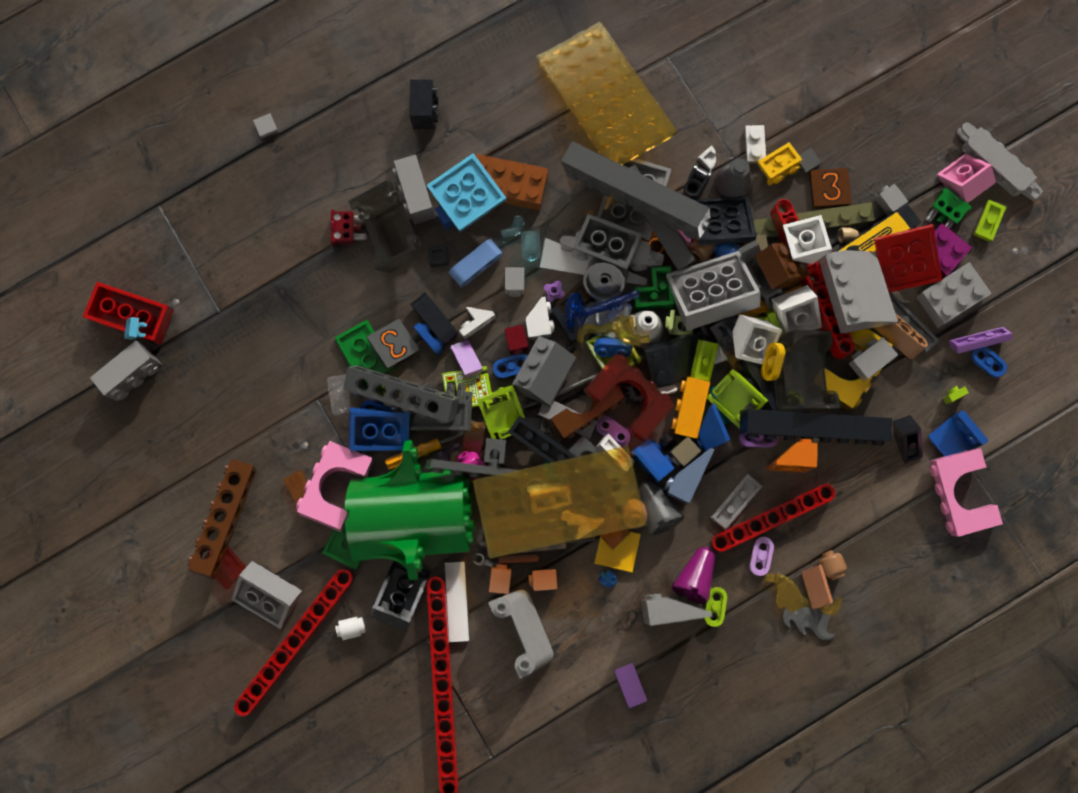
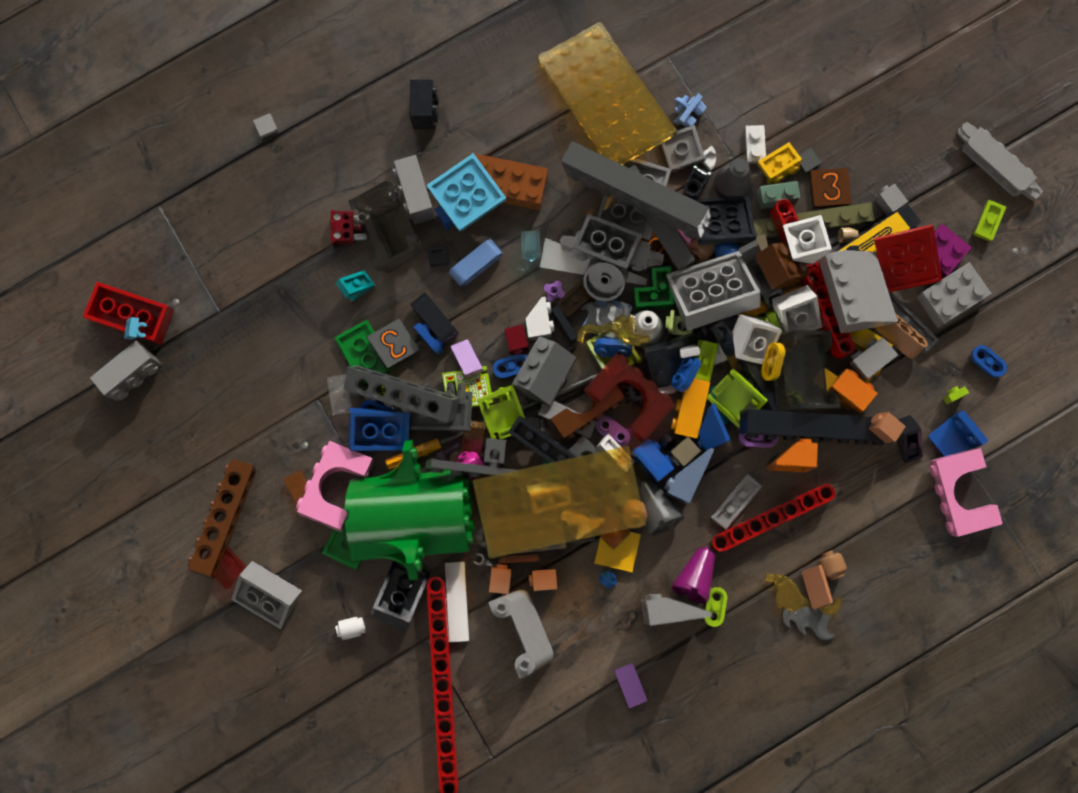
(286, 647): red beam -> none
(355, 285): none -> teal slope
(480, 319): white slope -> none
(514, 281): light grey brick -> none
(515, 229): clear light blue arm -> none
(579, 312): clear blue dish -> none
(683, 149): none -> light grey tile
(686, 373): none -> blue plate
(689, 351): none -> white tile
(693, 104): none -> light blue hips
(763, 557): lavender plate -> none
(771, 194): none -> sand green brick
(853, 390): none -> orange brick
(886, 427): none -> nougat brick
(953, 204): green piece -> none
(967, 177): bright pink slope -> none
(980, 340): medium lavender tile -> none

